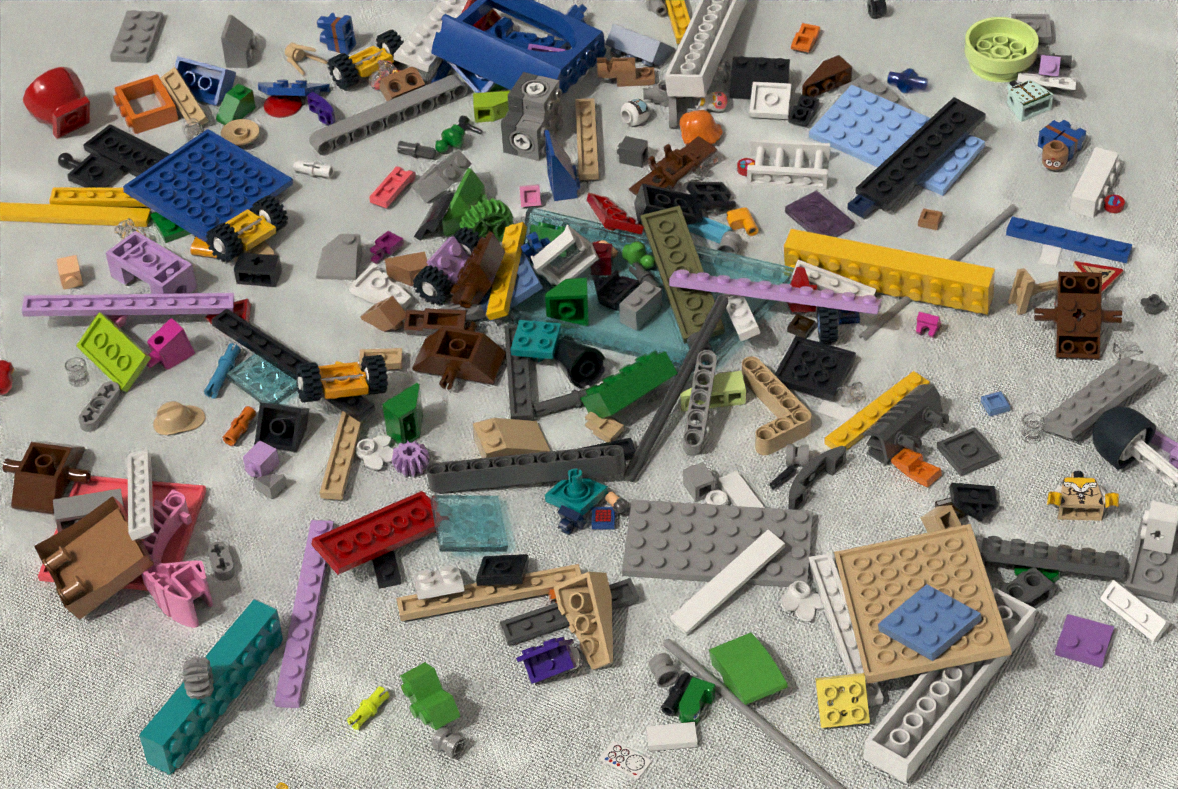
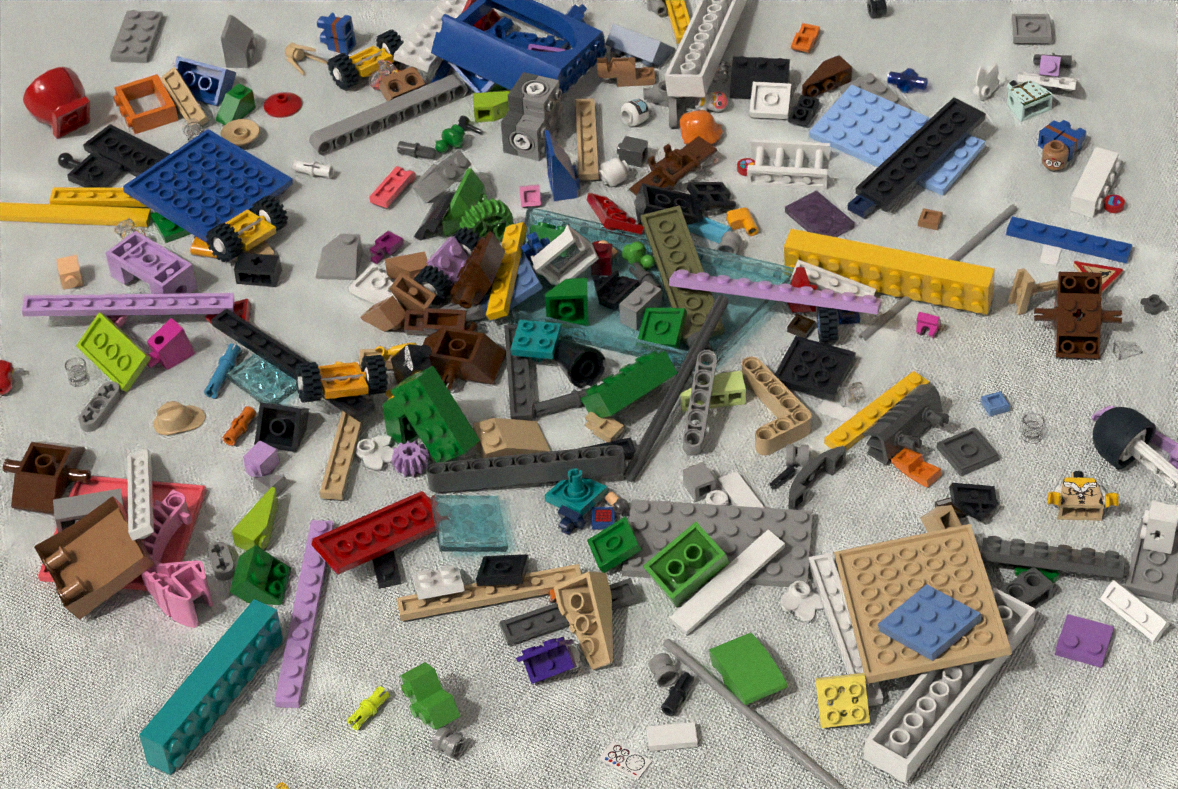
(198, 677): light grey gear -> none
(257, 523): none -> lime slope
(260, 577): none -> green slope
(297, 88): blue wing -> none
(322, 108): dark purple slope -> none
(406, 360): none -> black torso
(411, 294): none -> medium nougat slope
(435, 415): none -> green brick
(613, 171): none -> white head
(614, 544): none -> green plate
(663, 326): none -> green plate
(686, 564): none -> bright green slope
(694, 698): green leg -> none
(741, 317): white plate -> none
(986, 82): none -> white plate
(1000, 48): yellowish green wheel -> none
(1099, 396): light grey plate -> none

